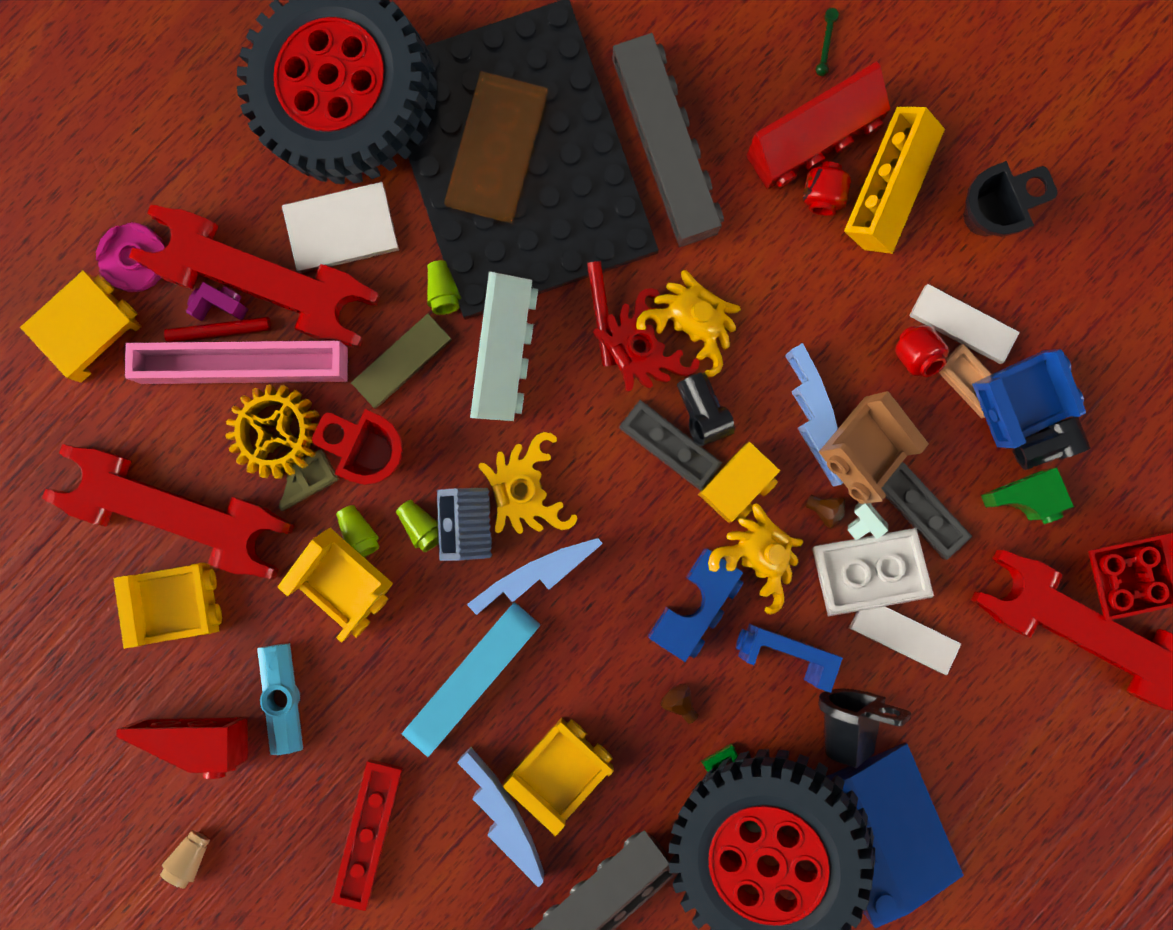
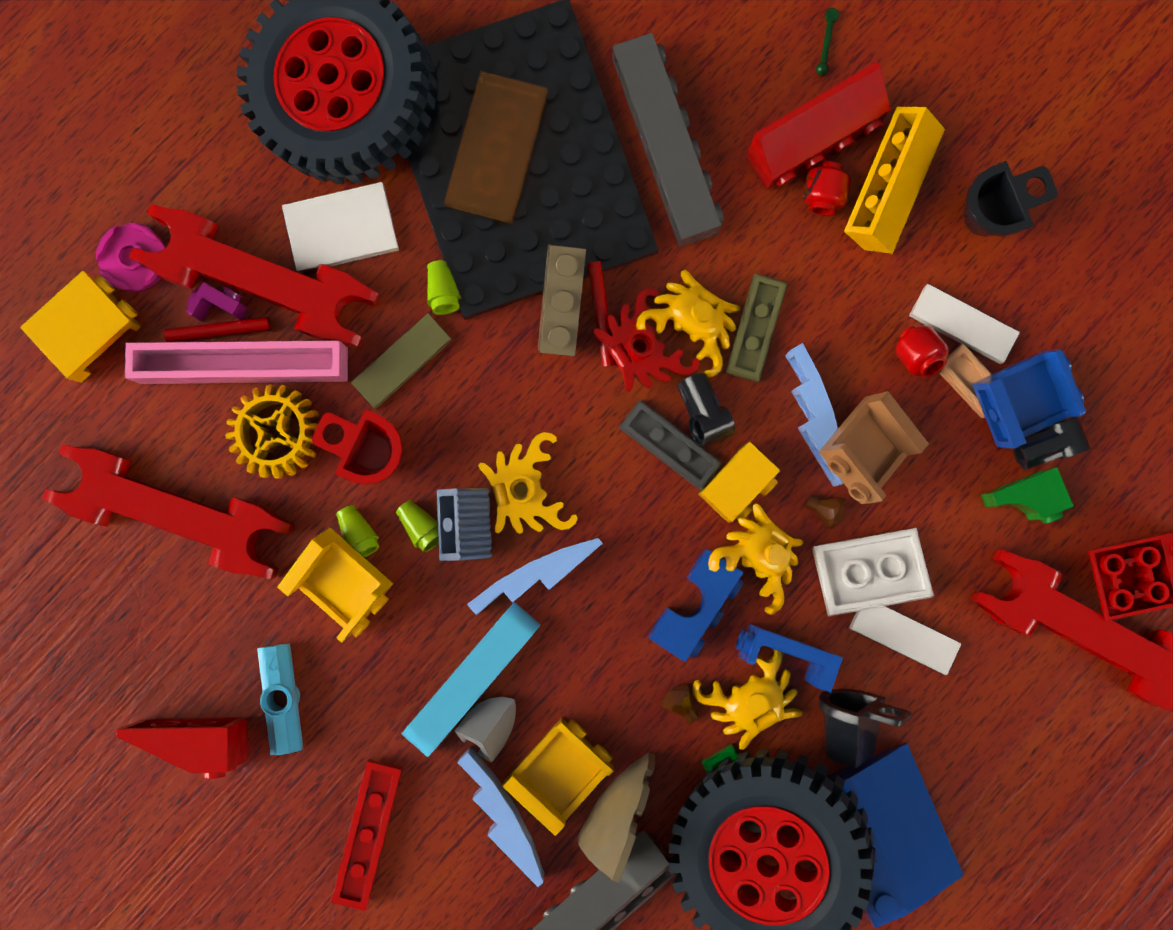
(167, 605): yellow panel -> none
(185, 860): tan cone -> none
(308, 480): olive tile -> none
(489, 725): none -> light grey brick
(501, 347): light aqua slope -> none
(561, 300): none -> dark tan brick
(610, 825): none -> dark tan brick
(754, 704): none -> yellow animal
(756, 328): none -> olive tile
(867, 521): light aqua tile -> none
(925, 512): dark grey tile -> none

